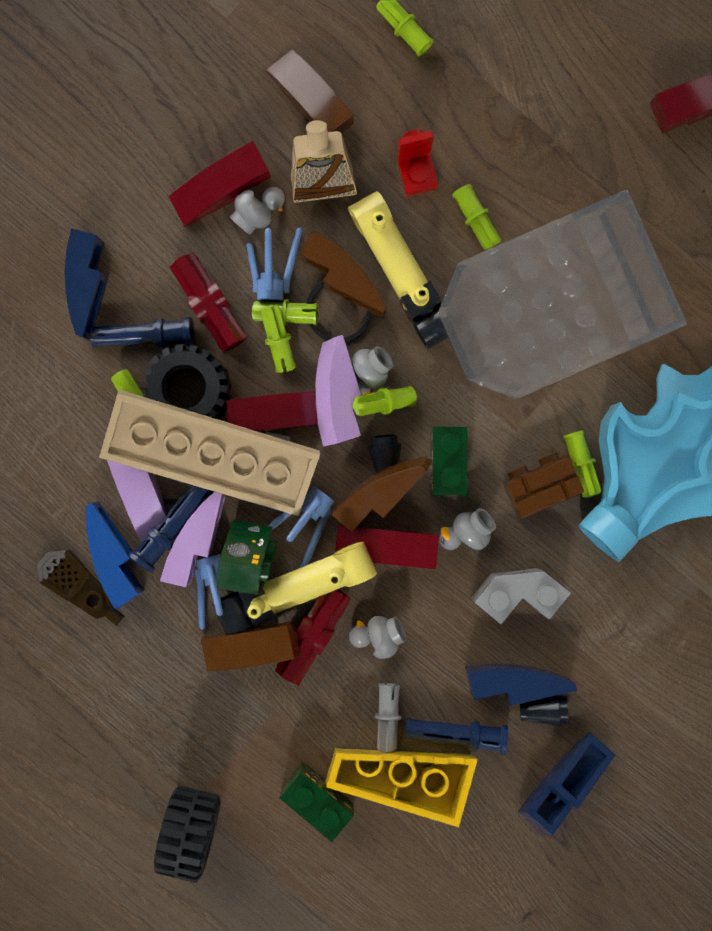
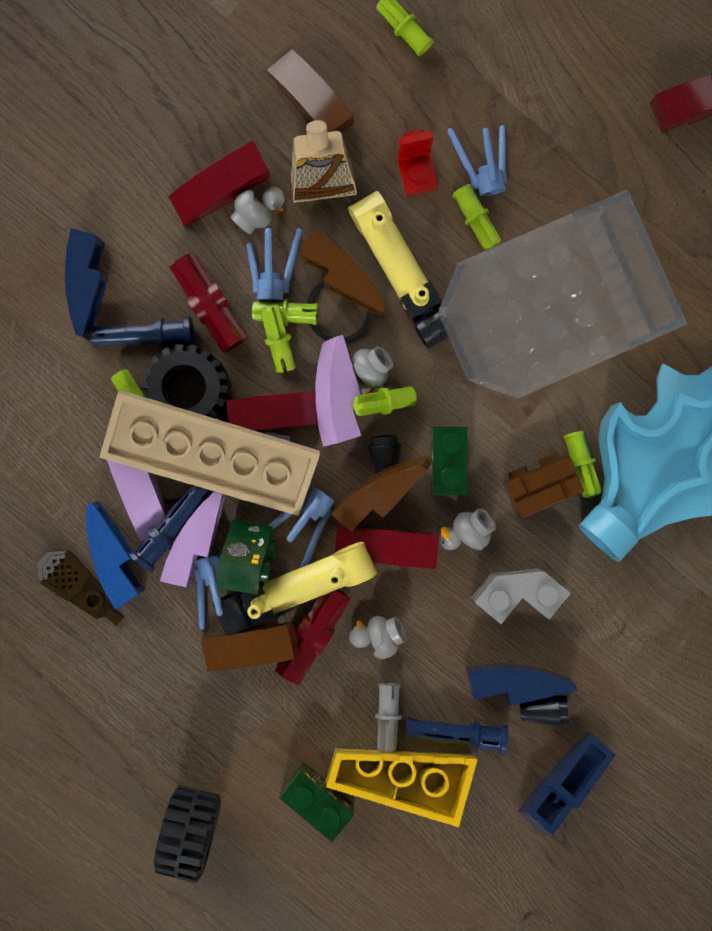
(491, 178): none -> medium blue plant

